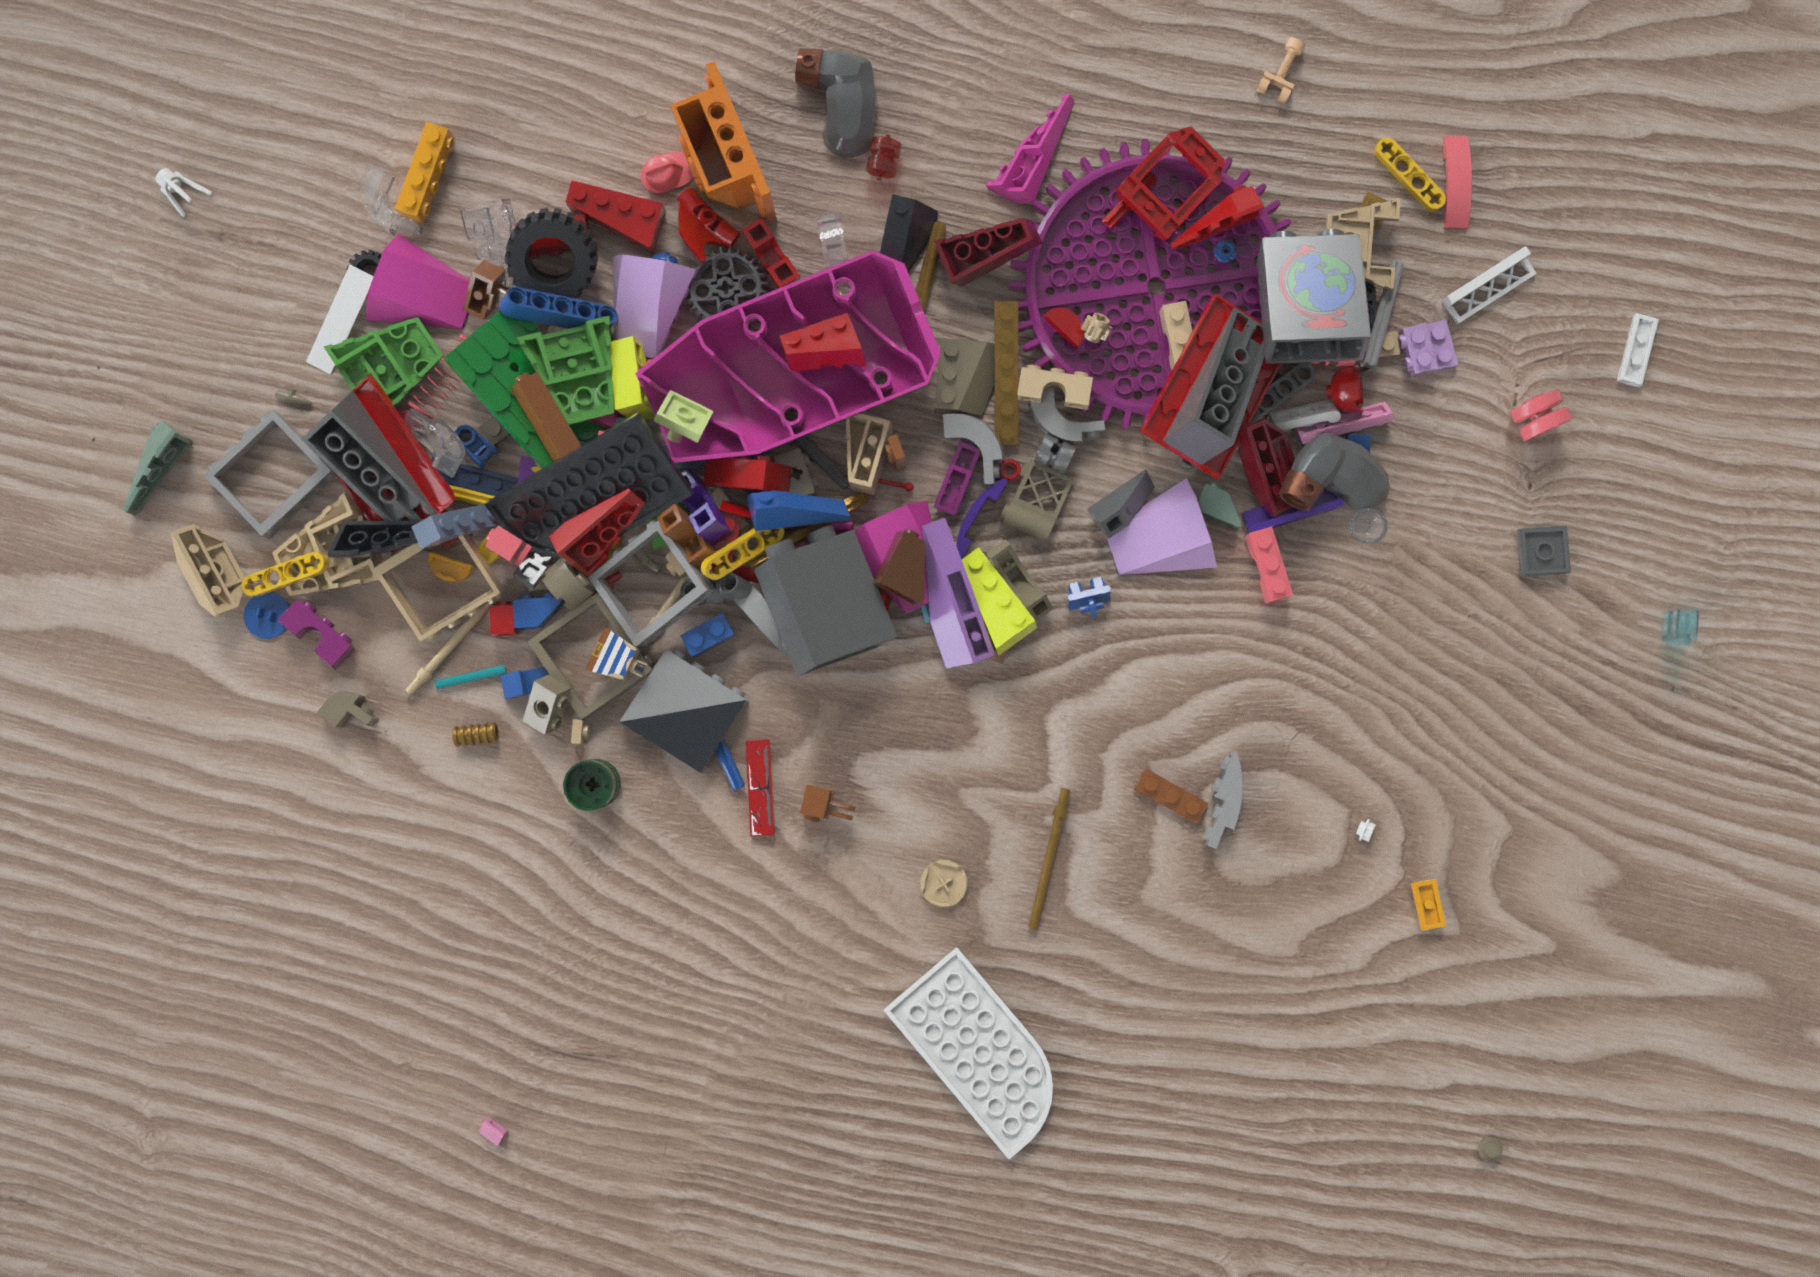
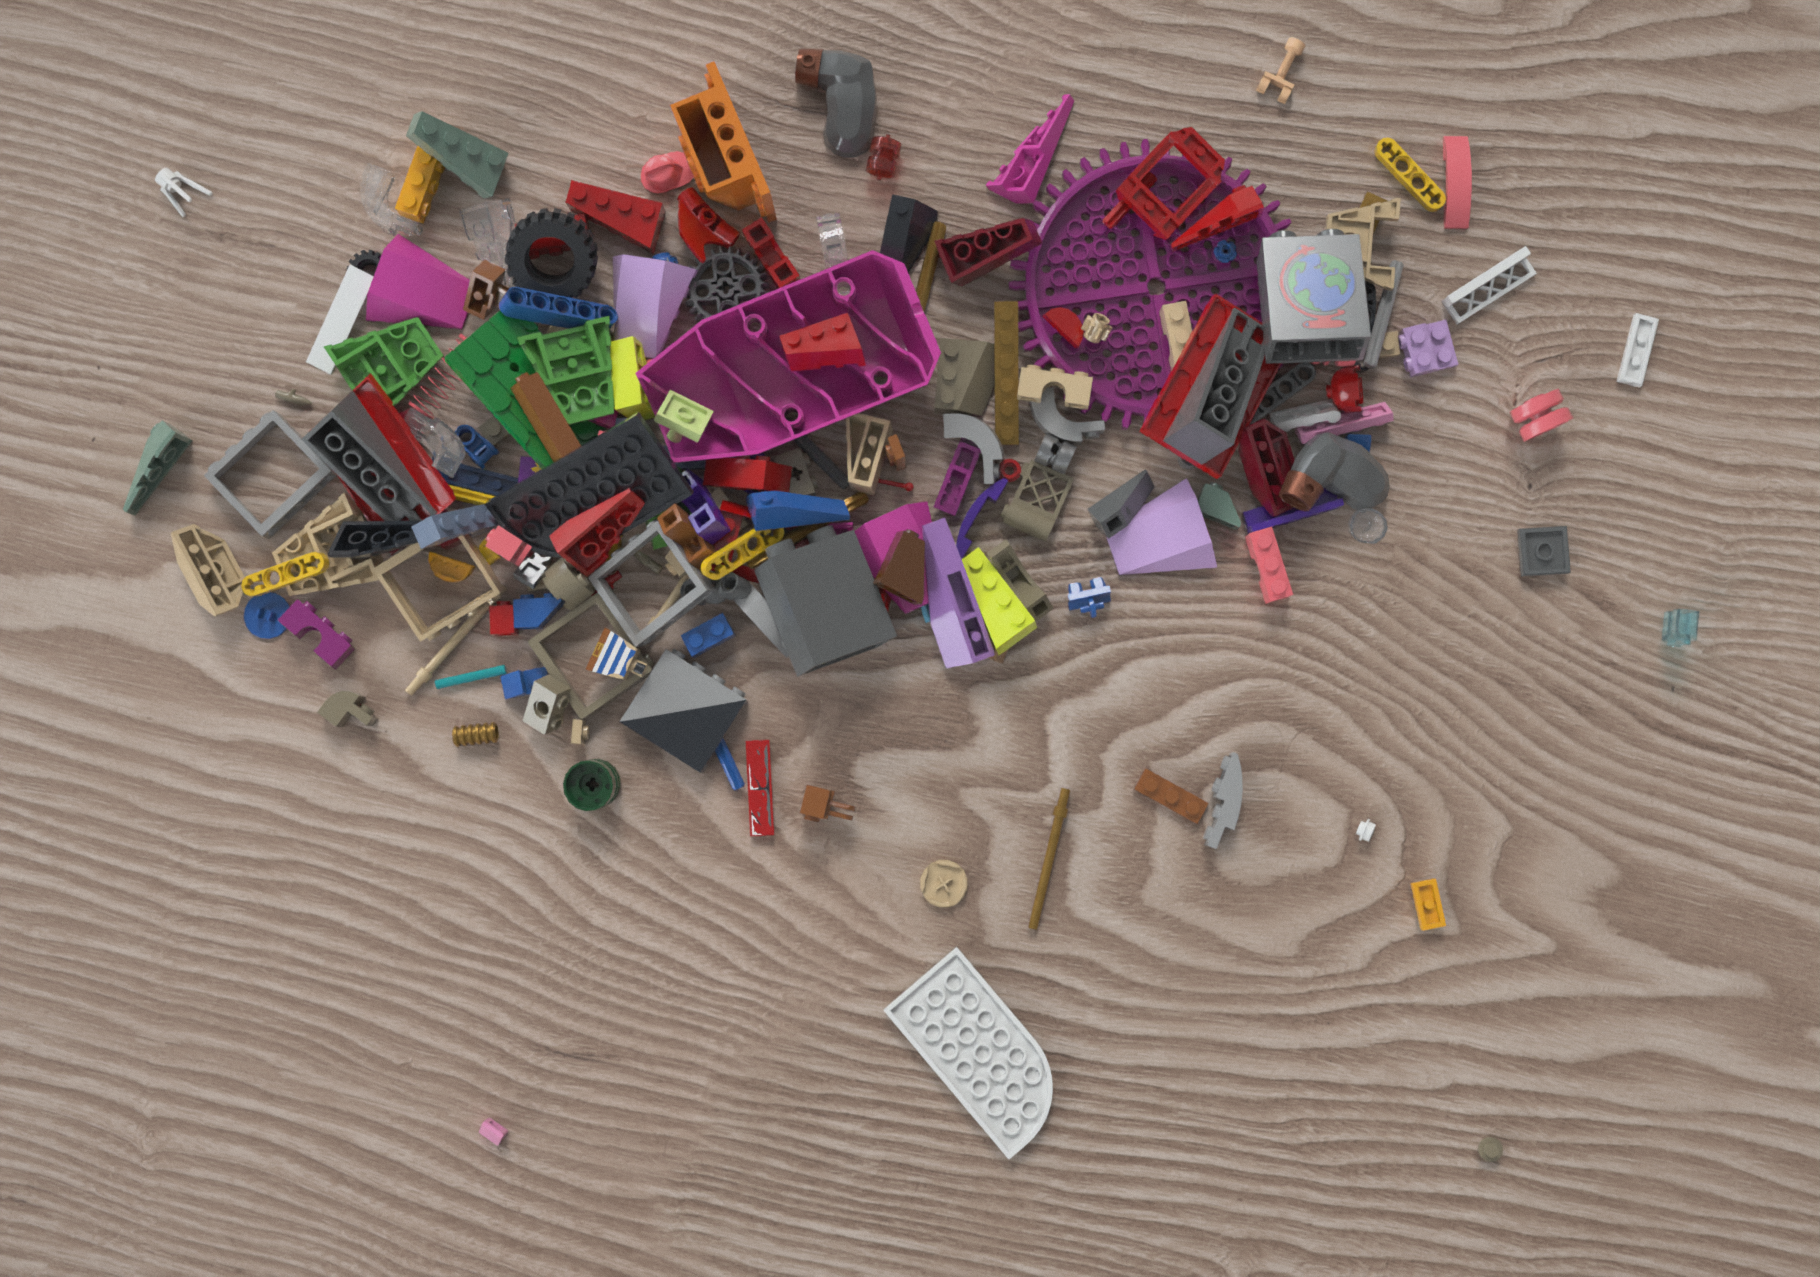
(462, 153): none -> sand green wedge

